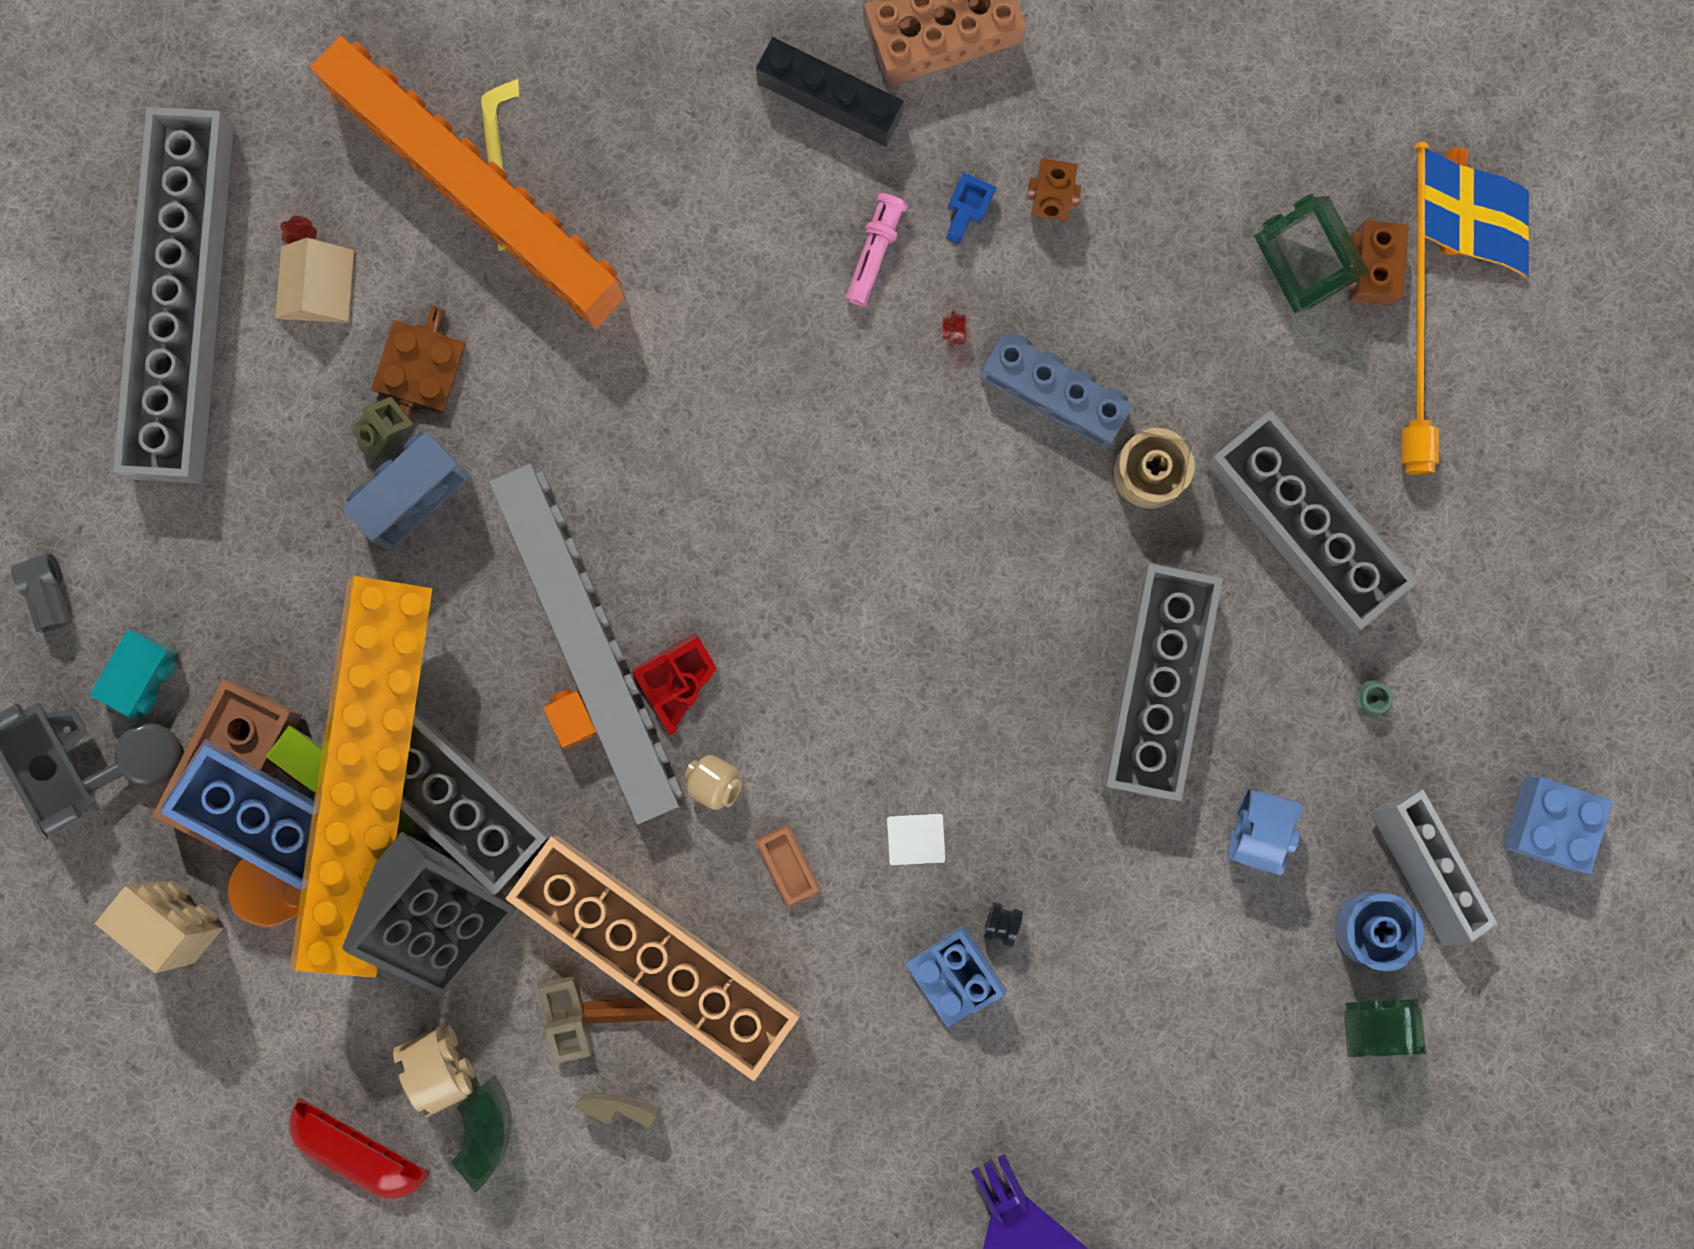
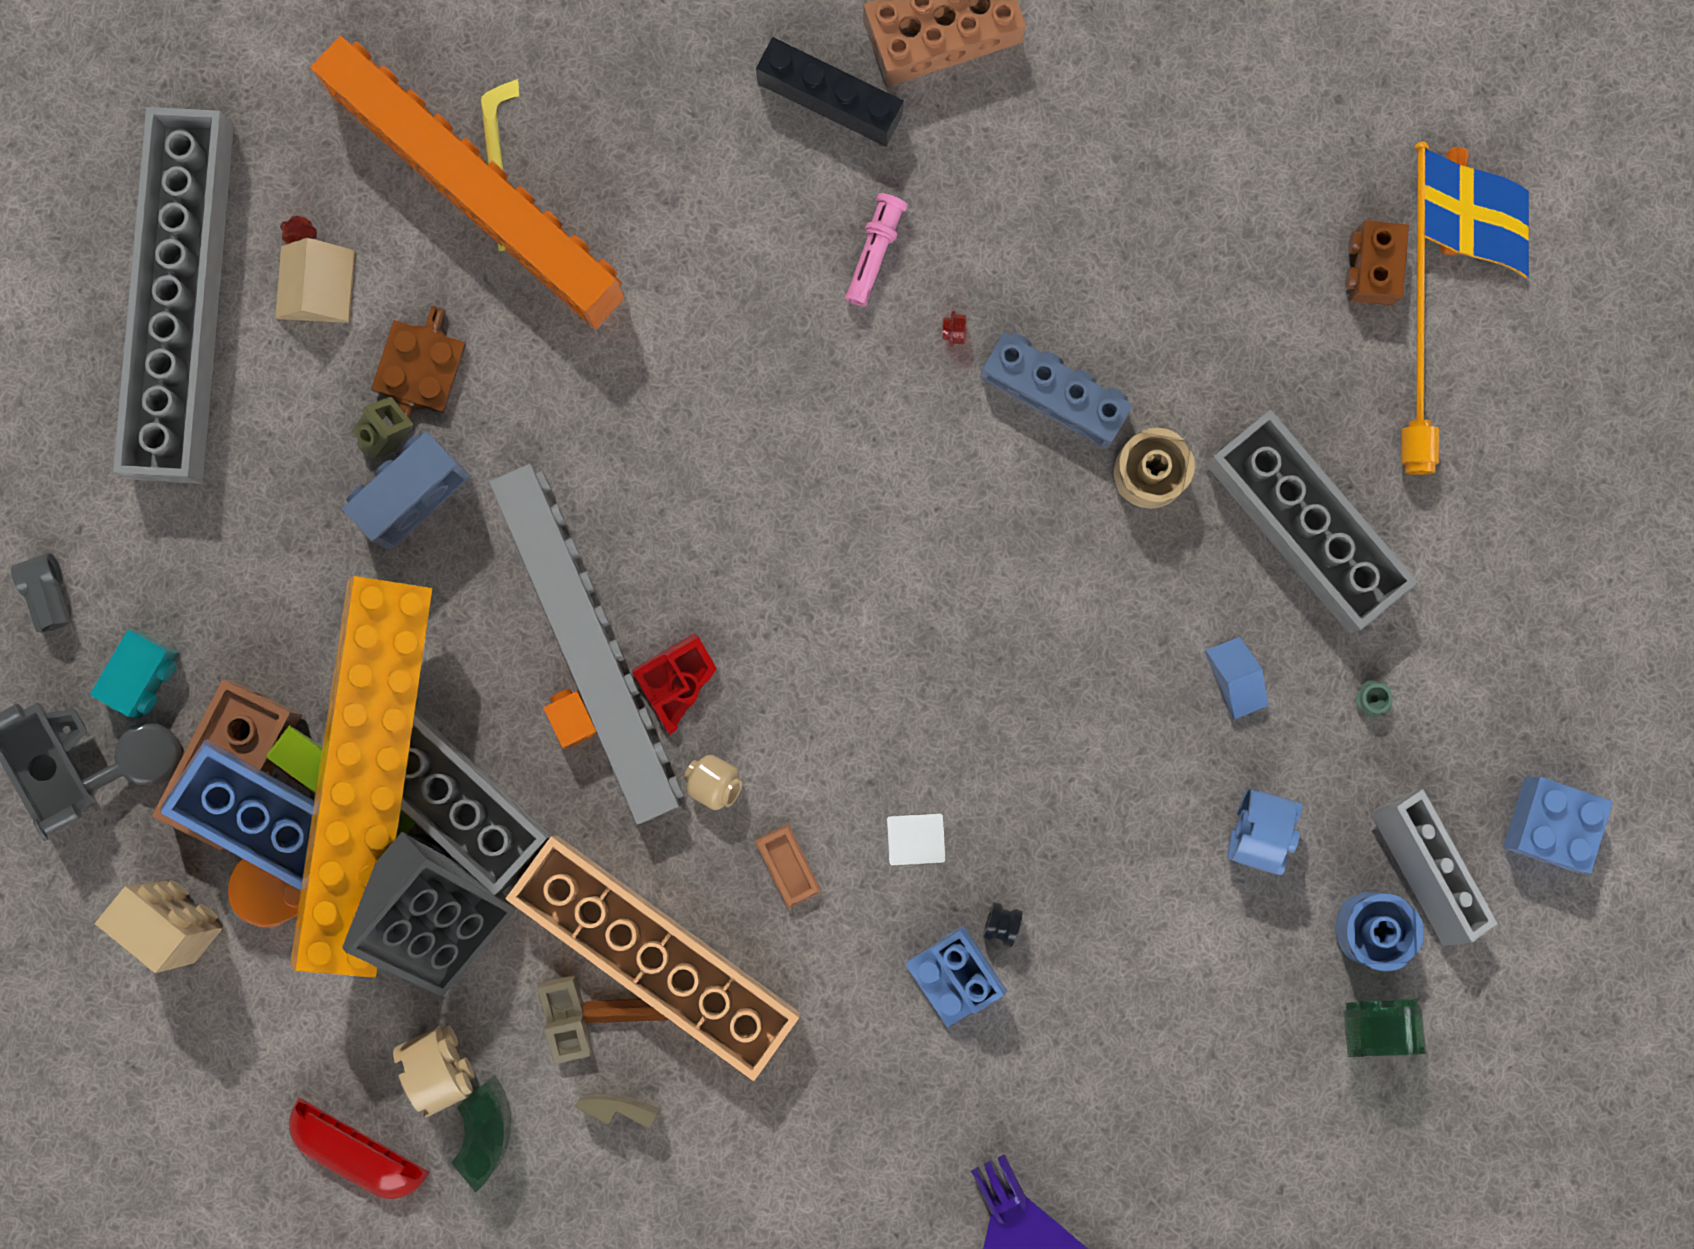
(968, 202): blue plate -> none
(1054, 190): dark orange brick -> none
(1162, 682): light grey brick -> none
(1238, 677): none -> medium blue slope
(1339, 238): clear green window -> none

